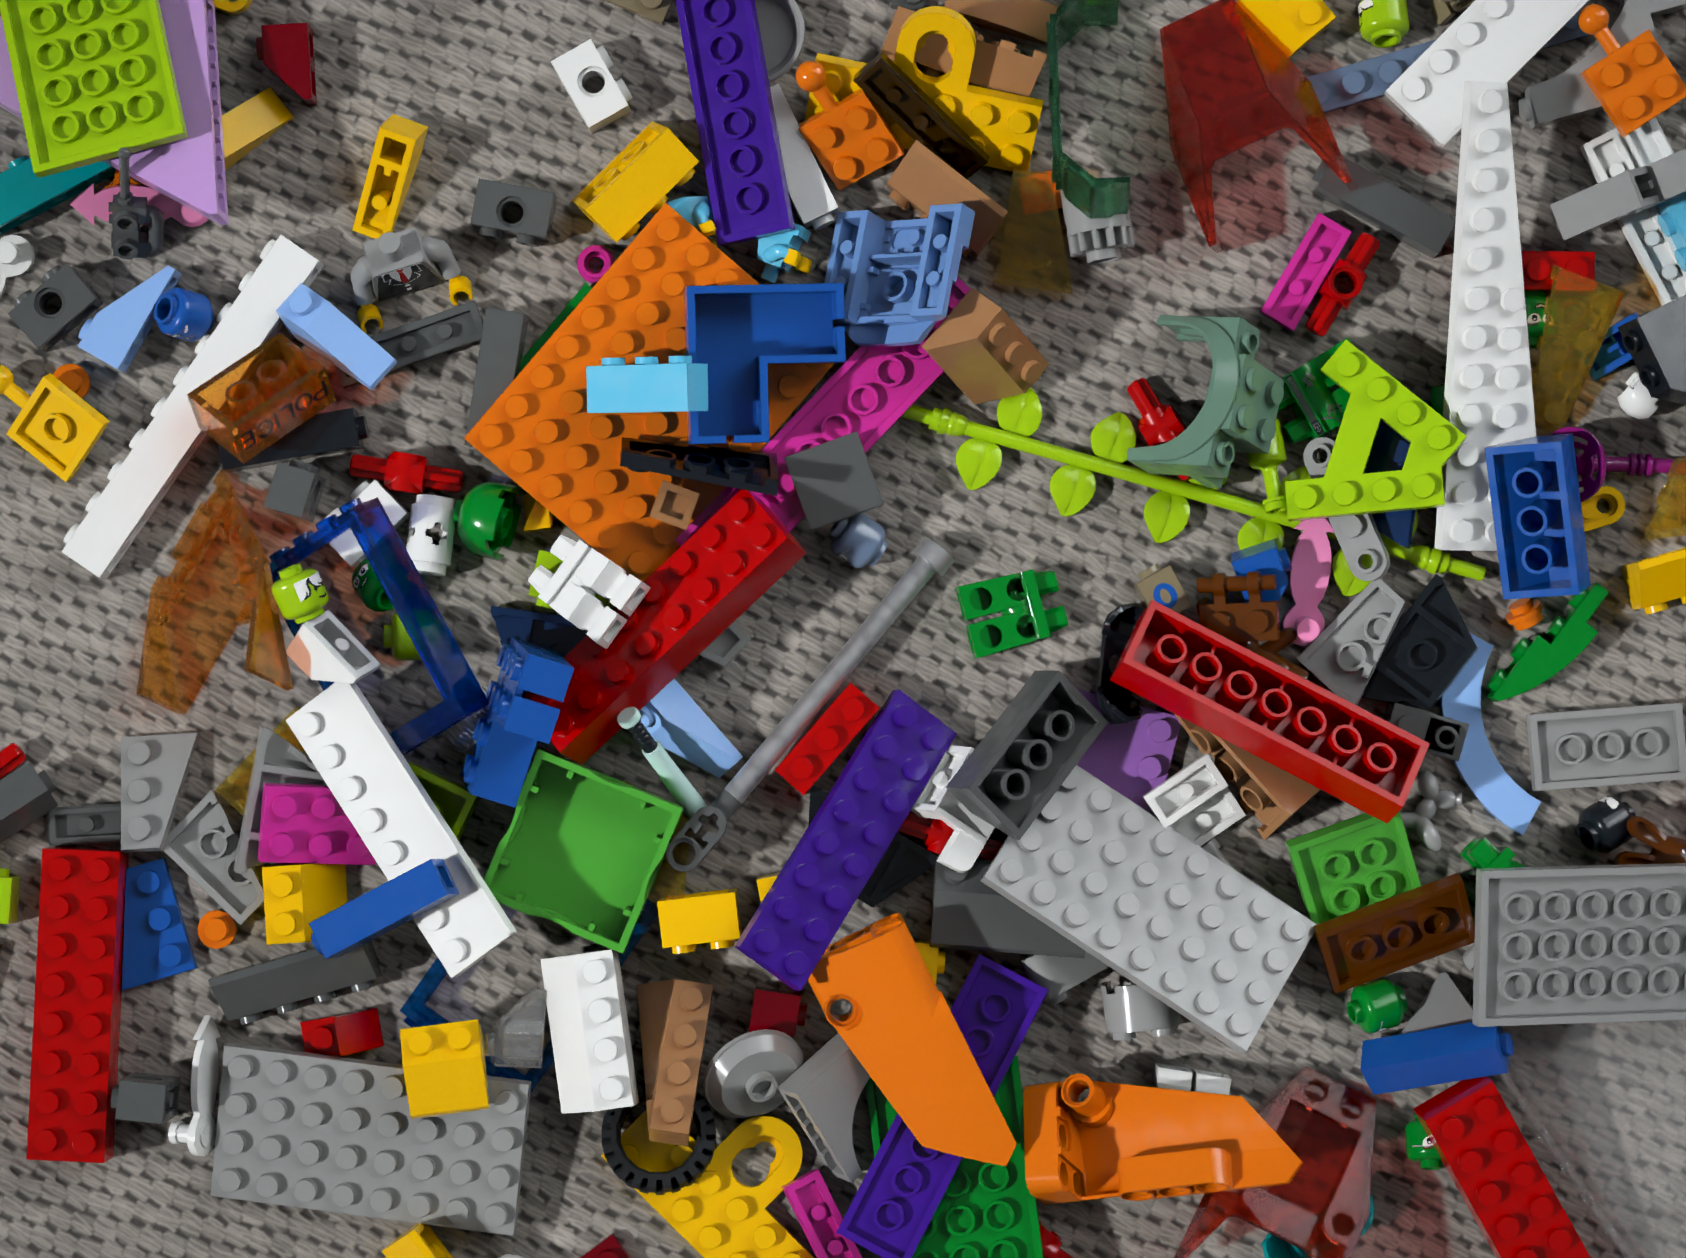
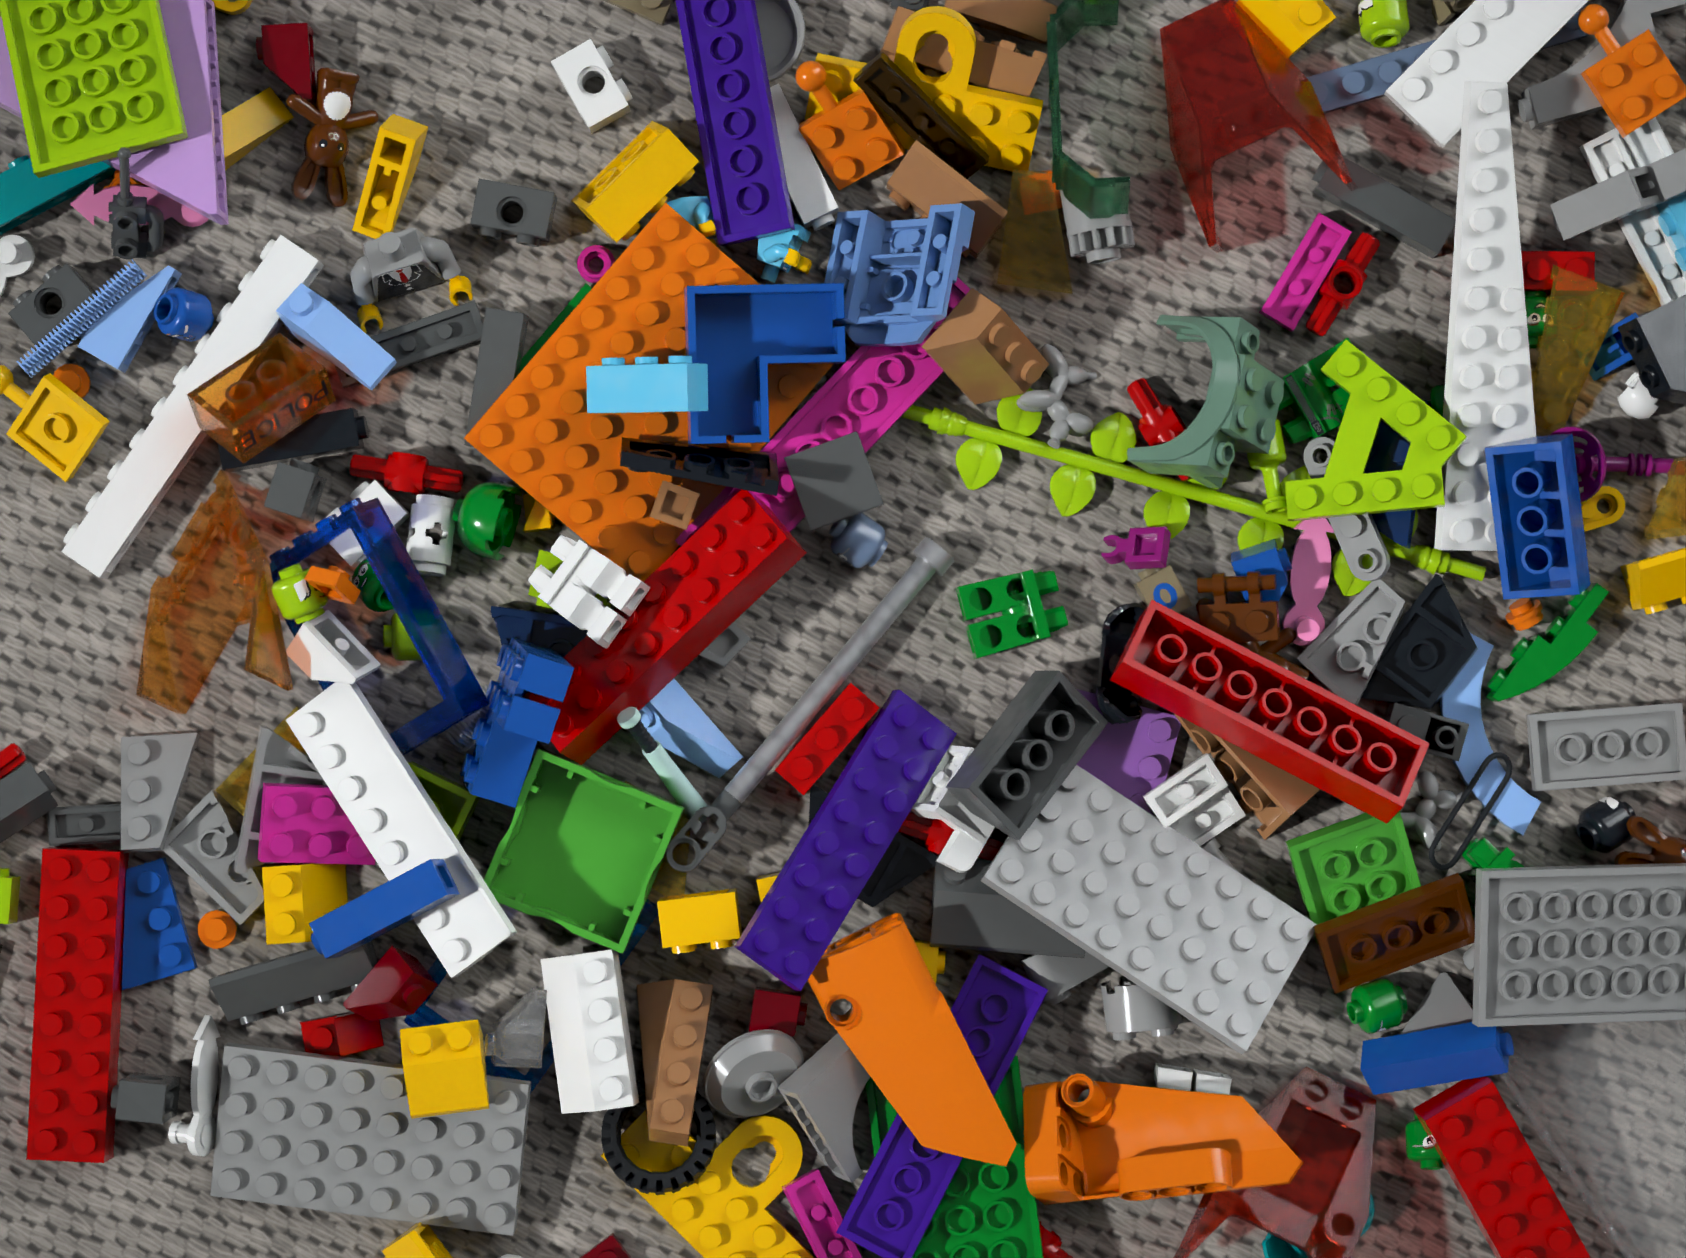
(82, 319): none -> light blue axle
(327, 140): none -> reddish brown animal
(333, 584): none -> orange plate
(392, 987): none -> dark red slope
(1041, 400): none -> light grey piece
(1142, 550): none -> magenta plate
(1459, 804): none -> black piece

